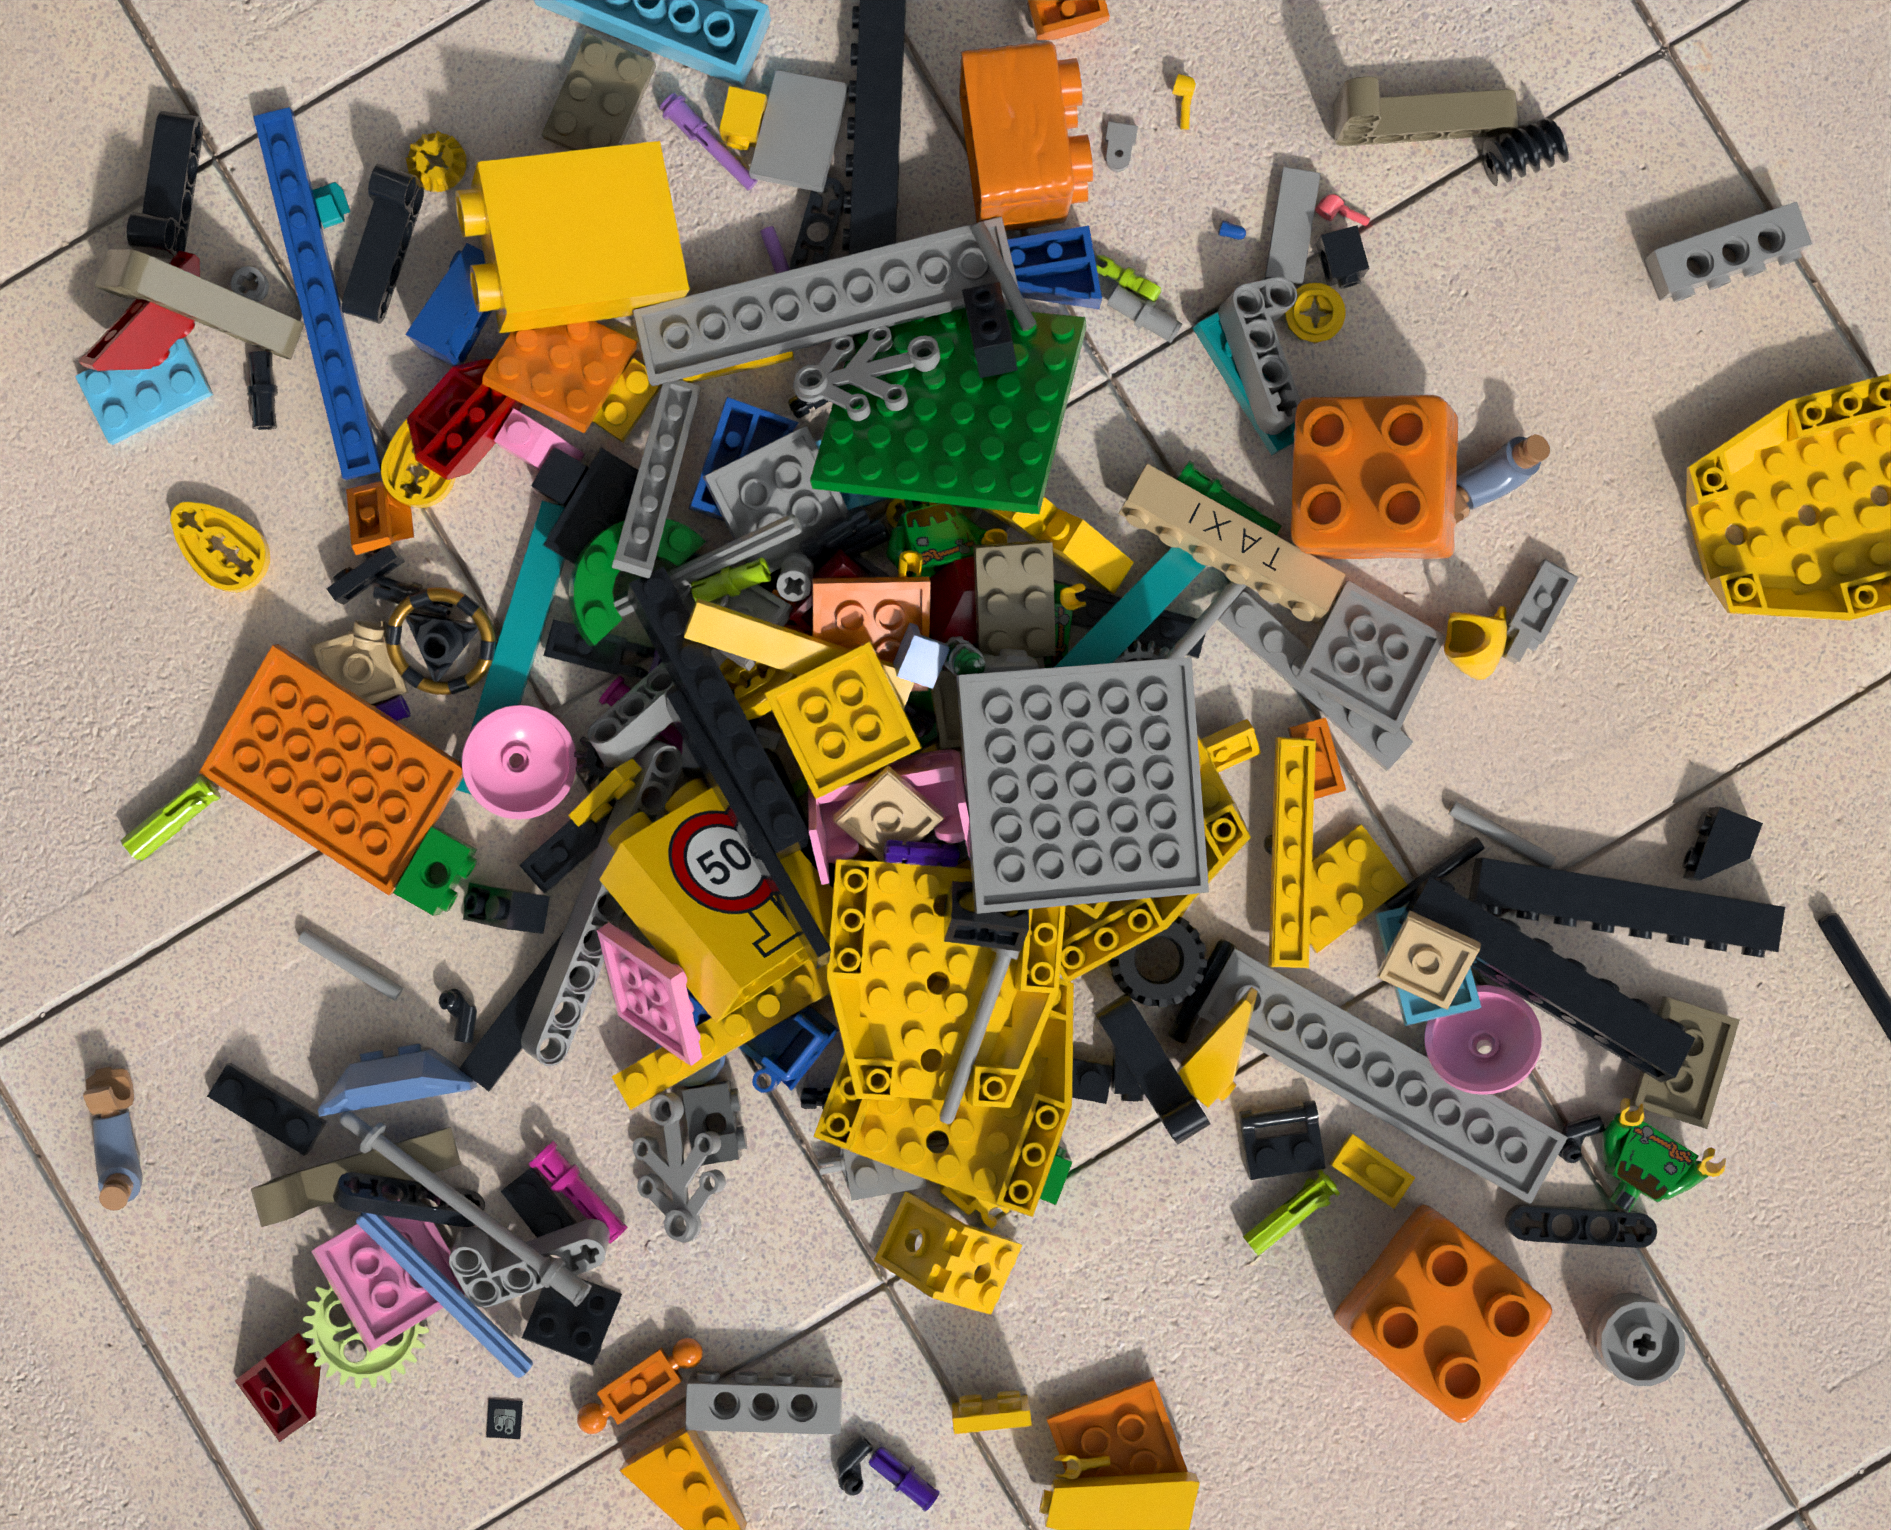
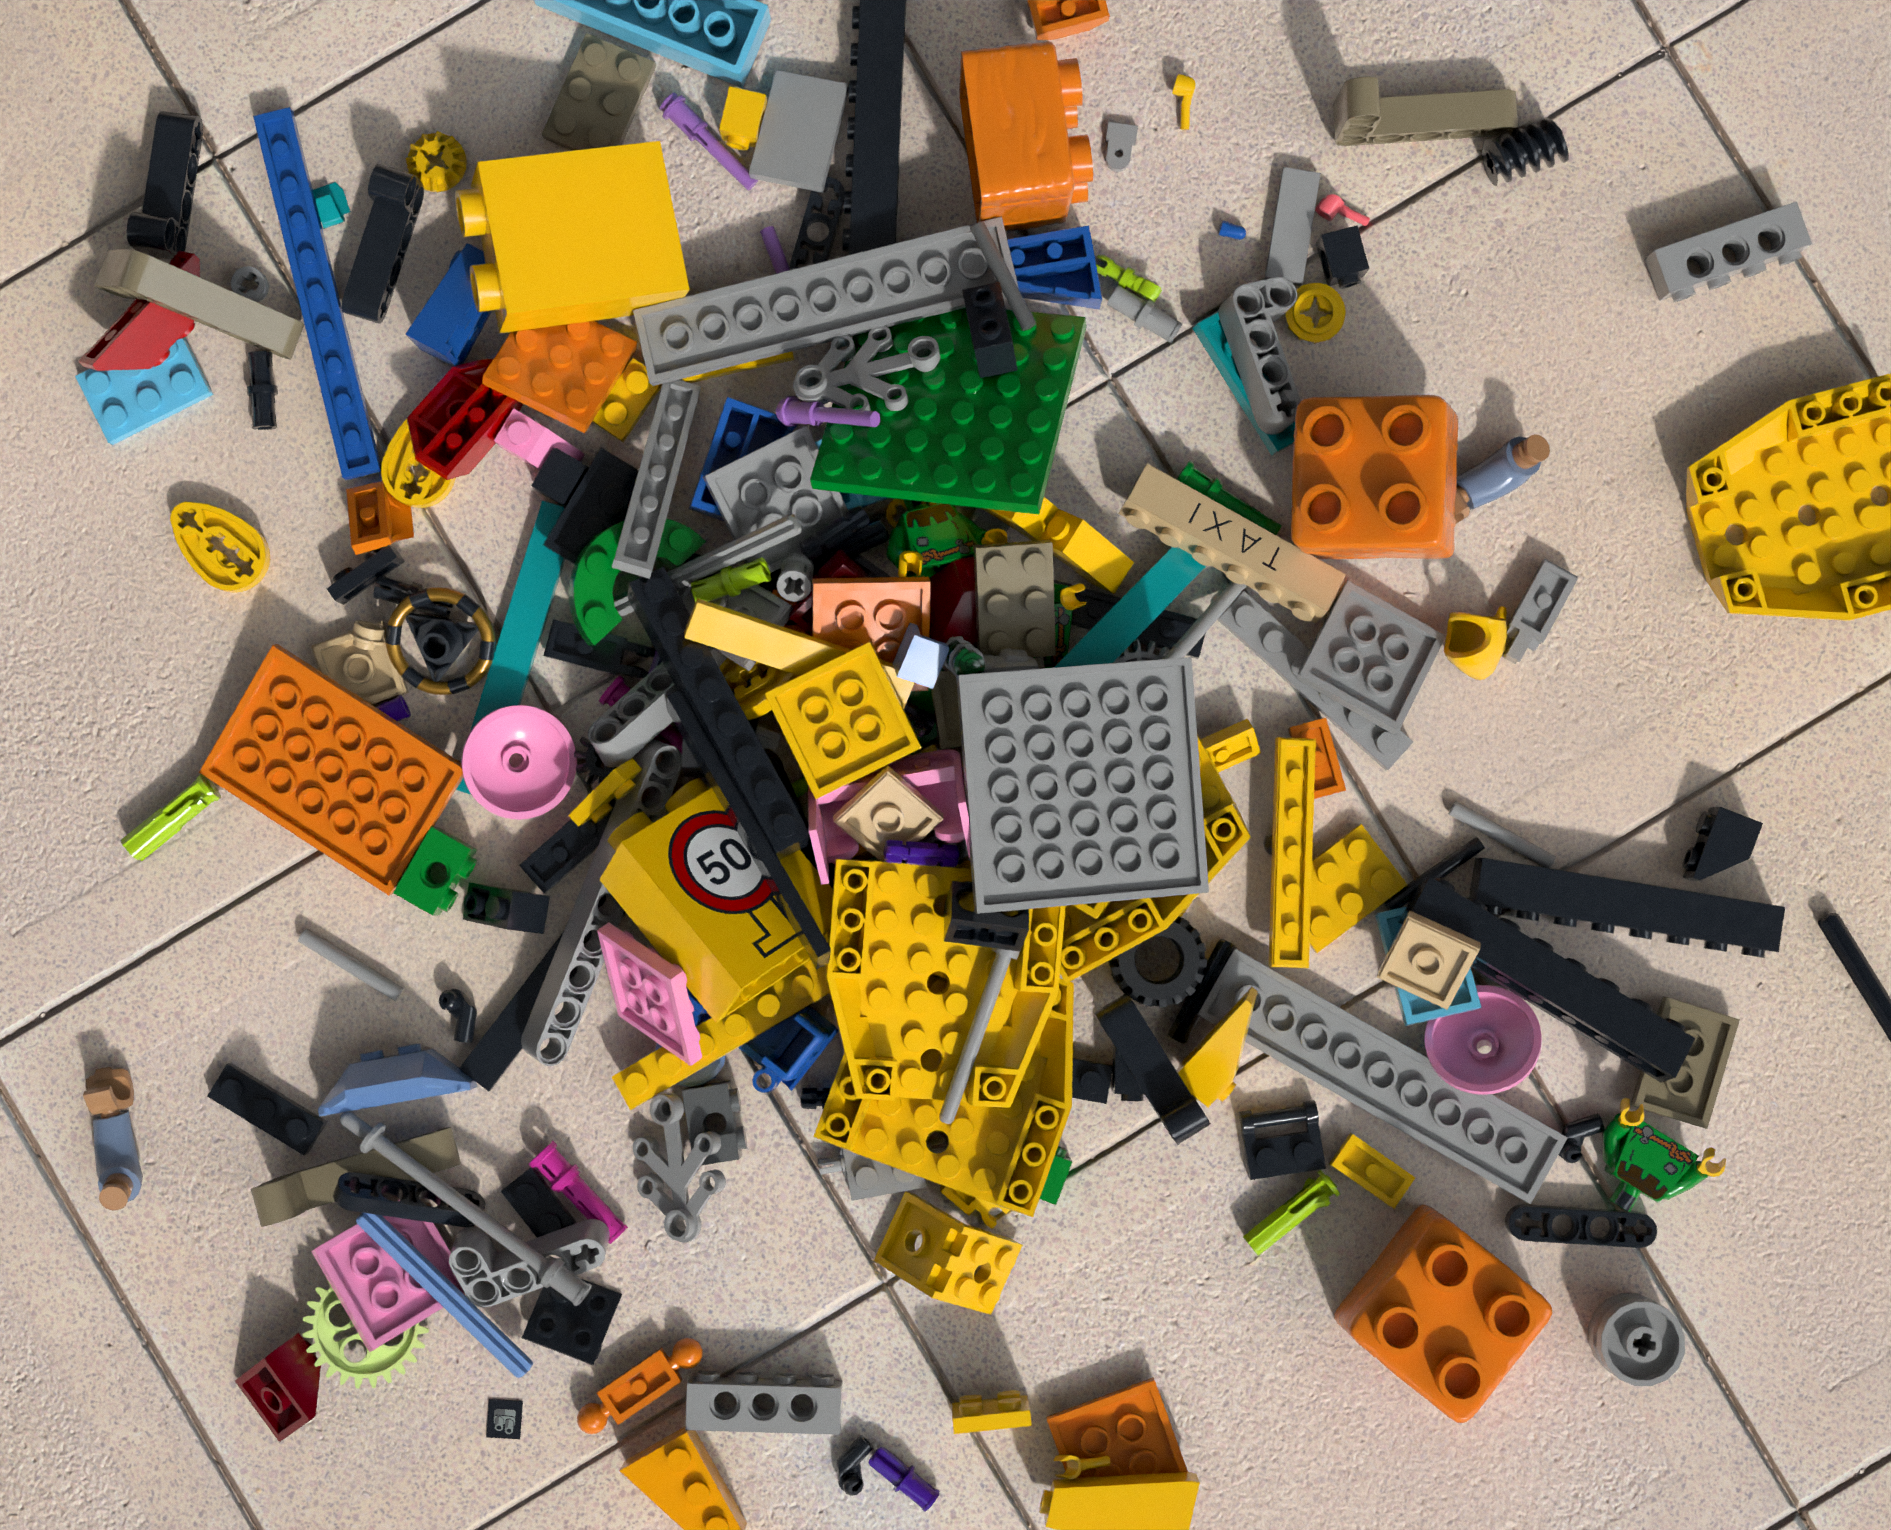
(793, 412): none -> medium lavender pin

